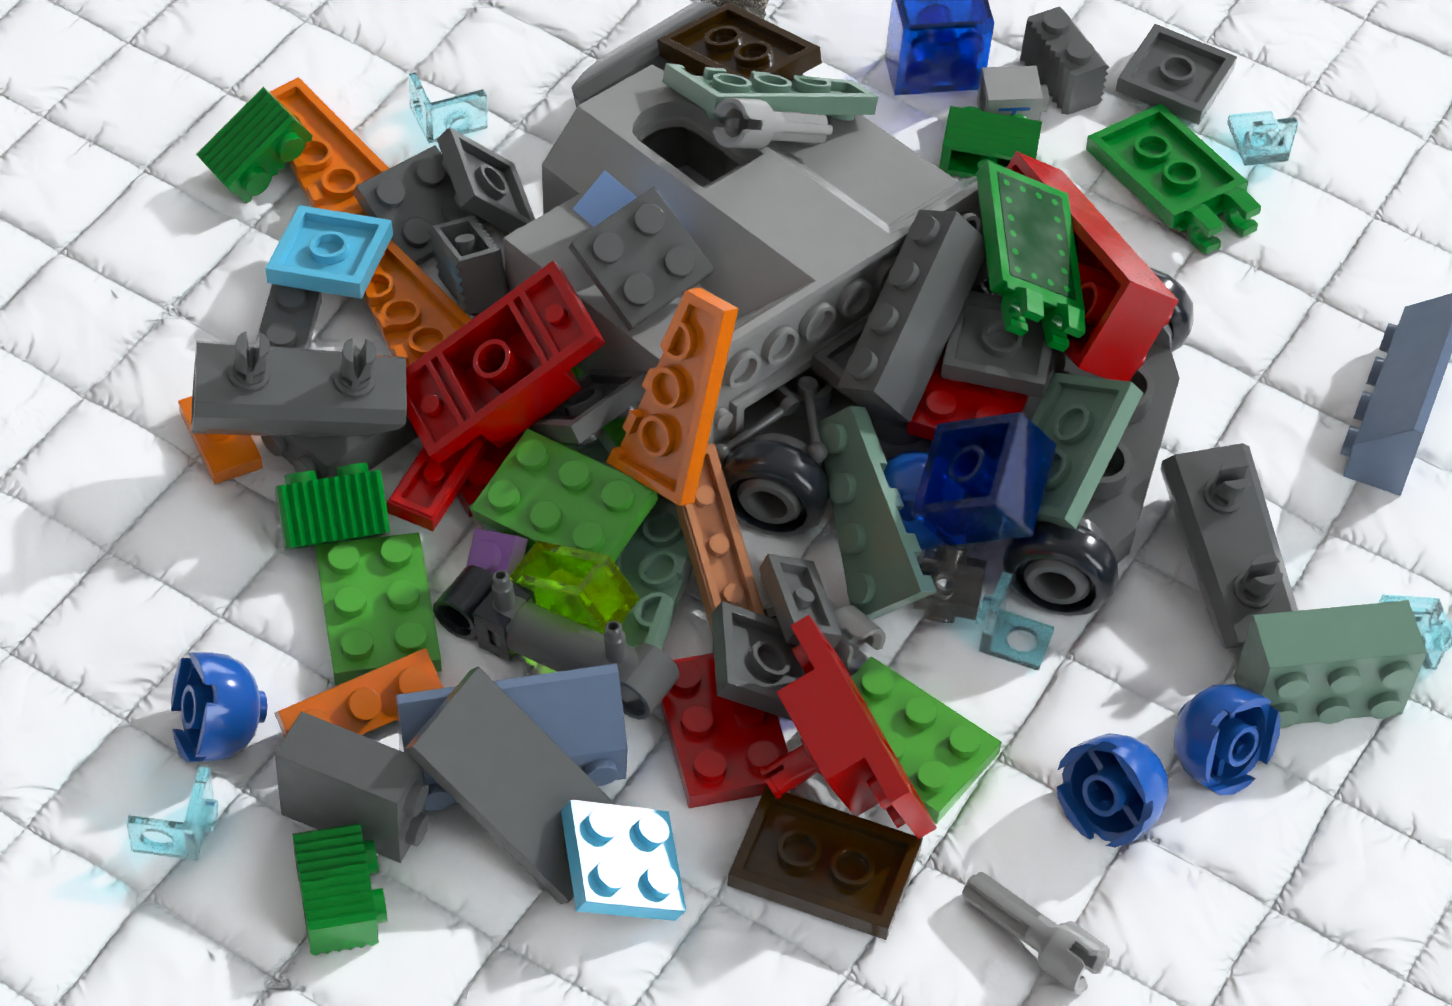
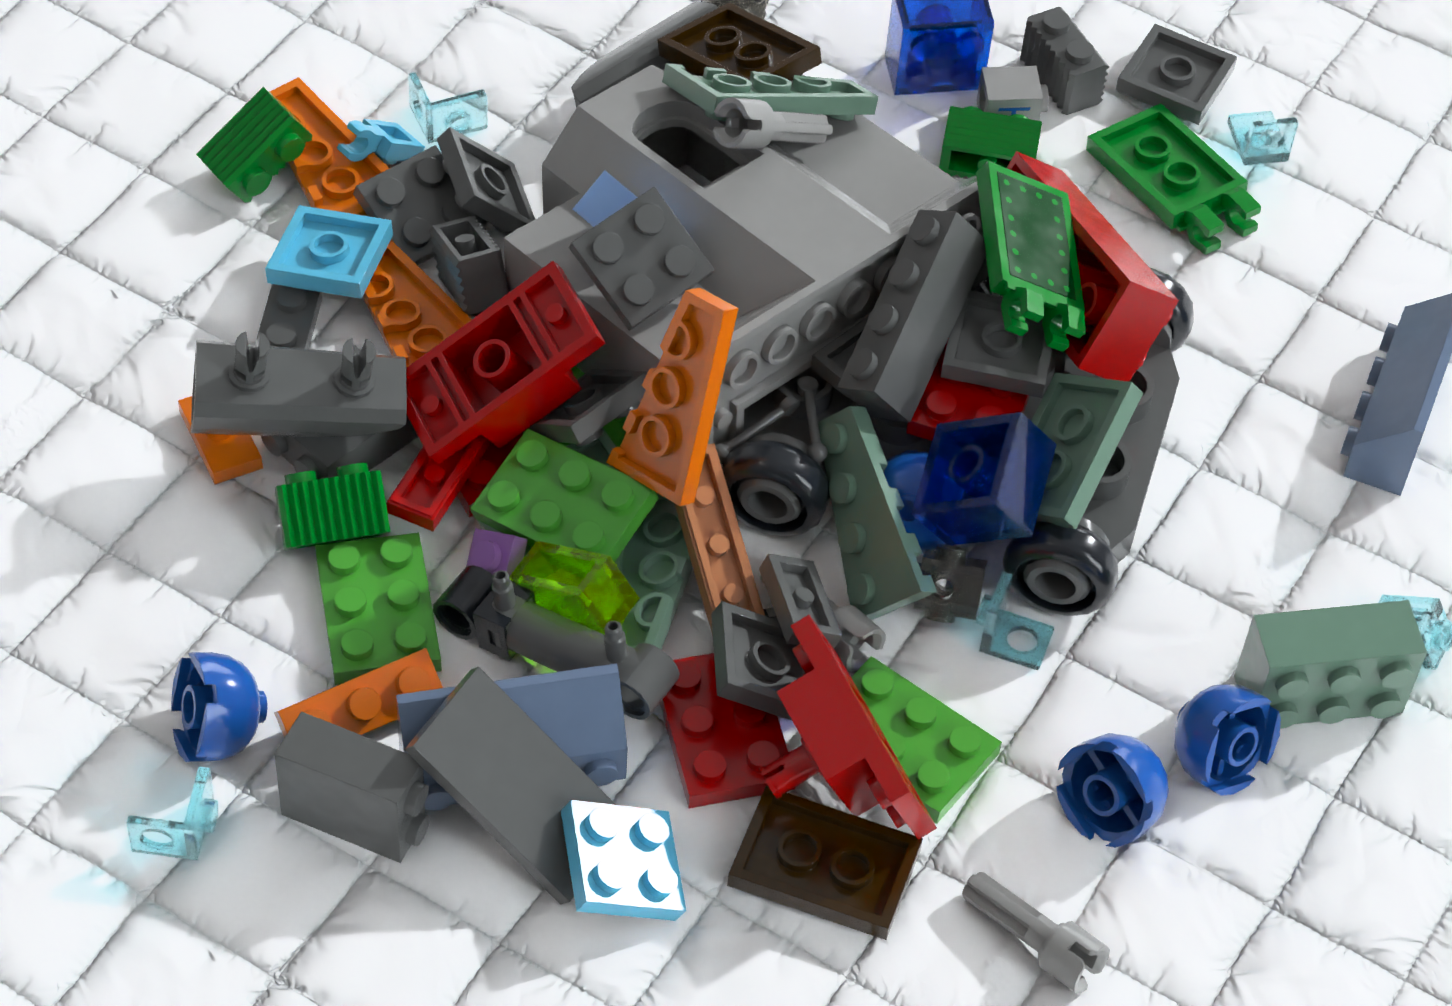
(337, 888): green brick -> none
(383, 138): none -> medium azure plate
(1228, 537): dark grey piece -> none

